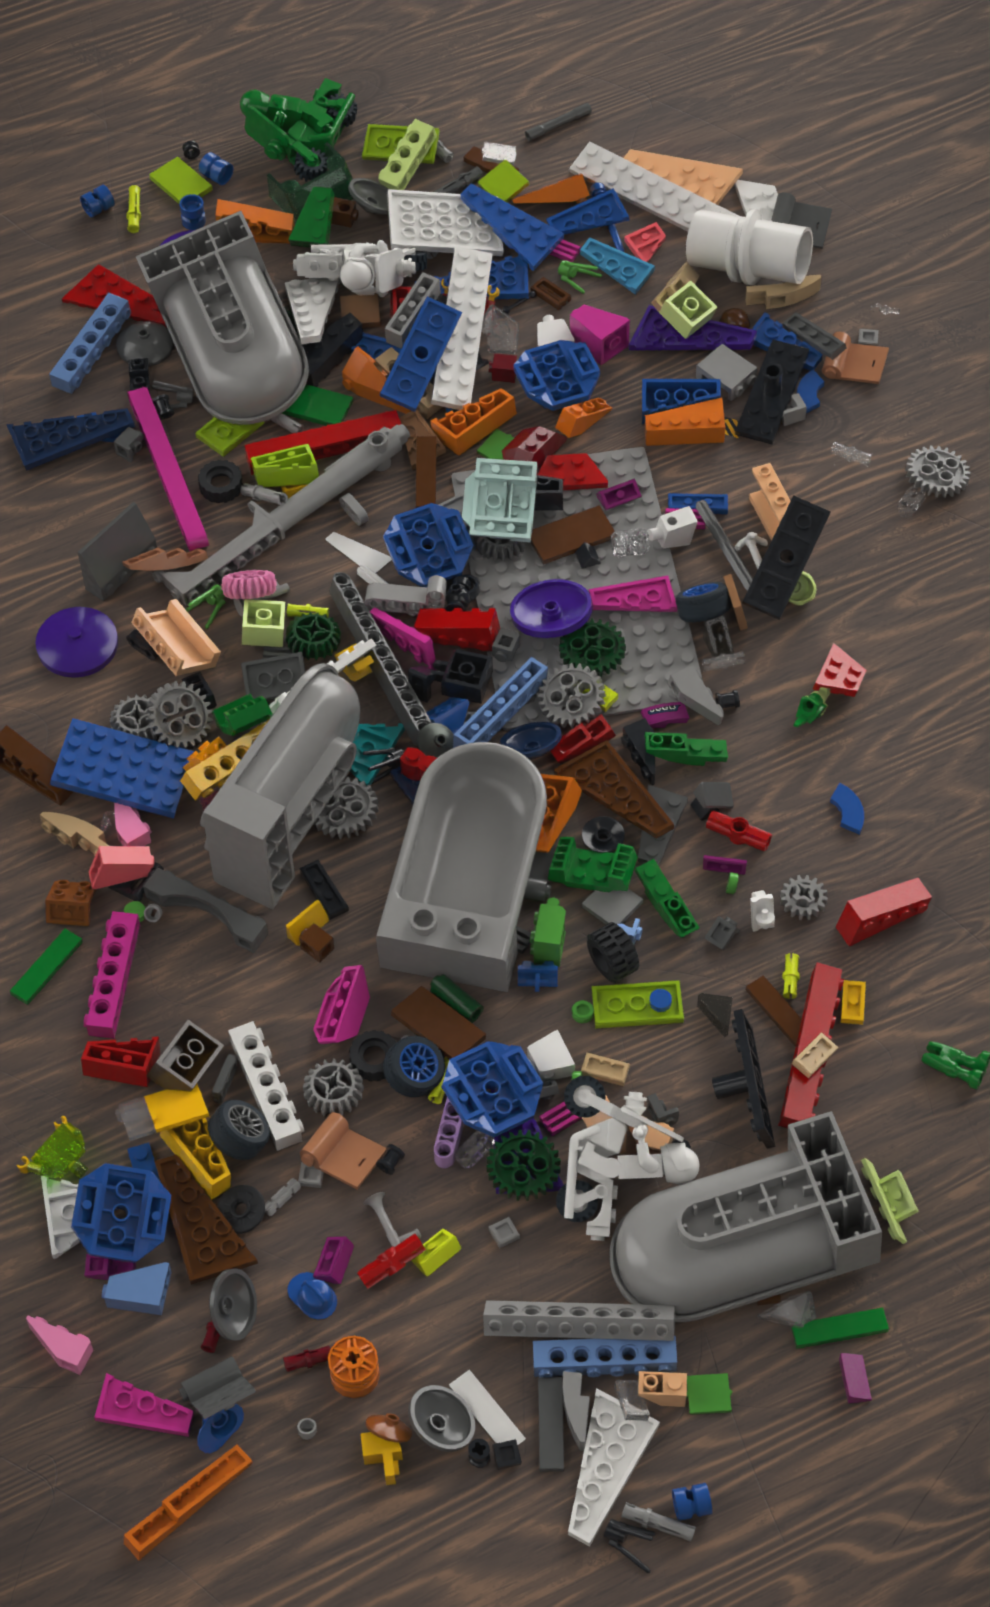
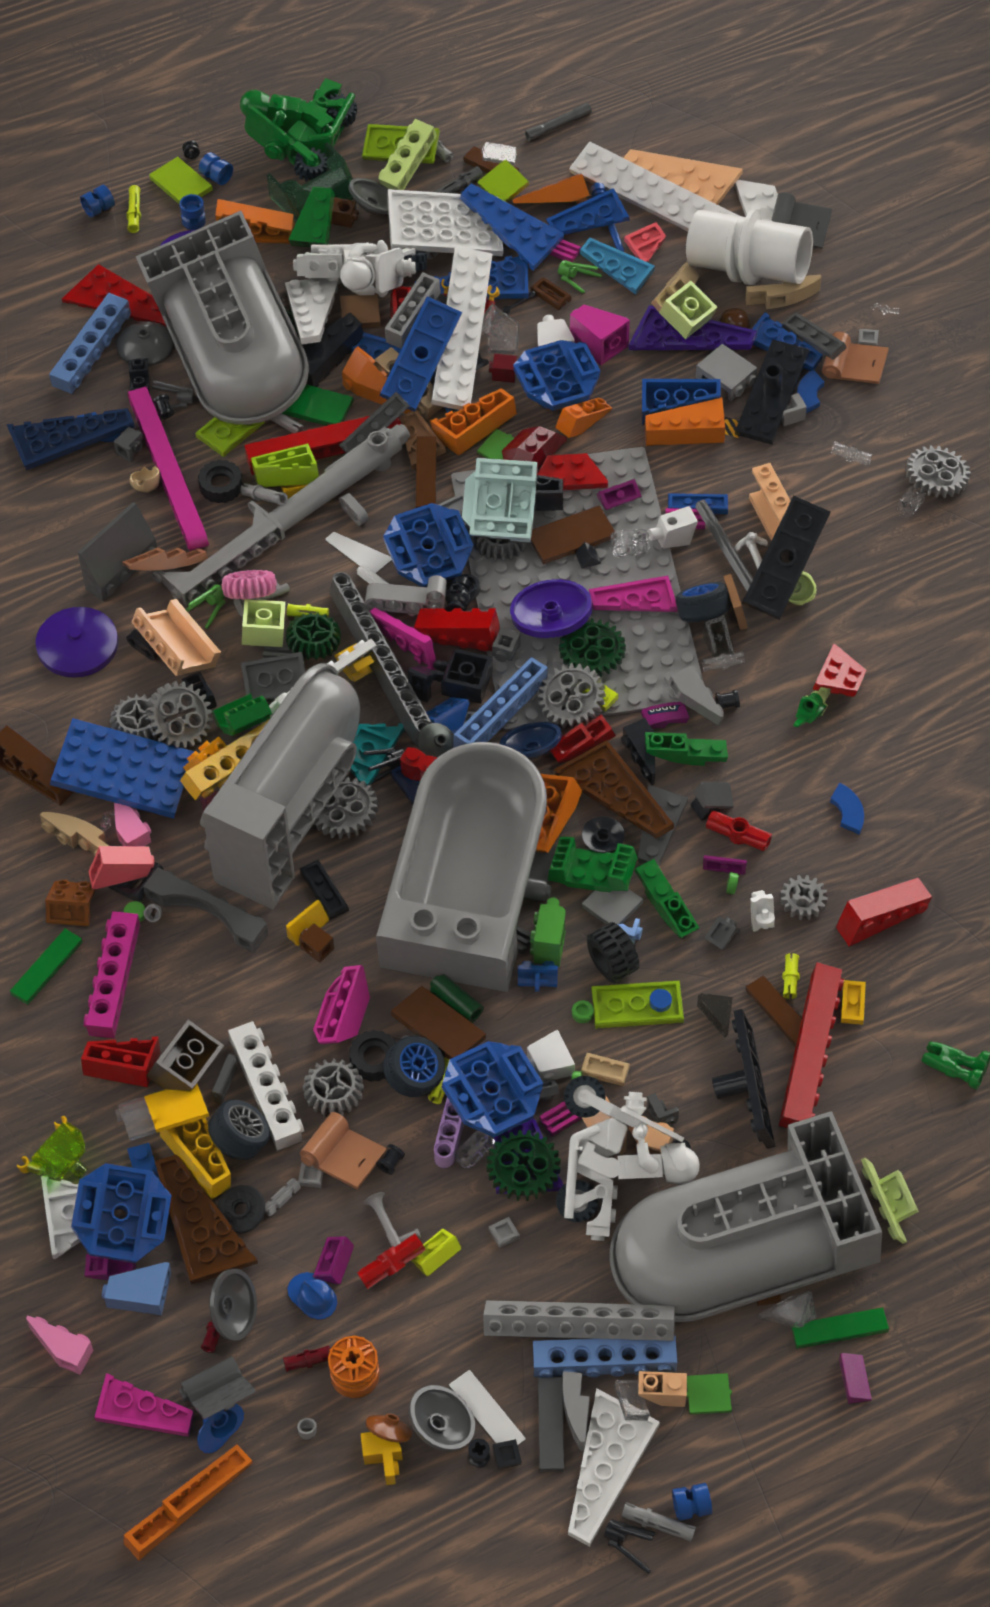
(145, 479): none -> tan hair
(380, 418): none -> dark grey tile
(815, 1055): tan plate -> none

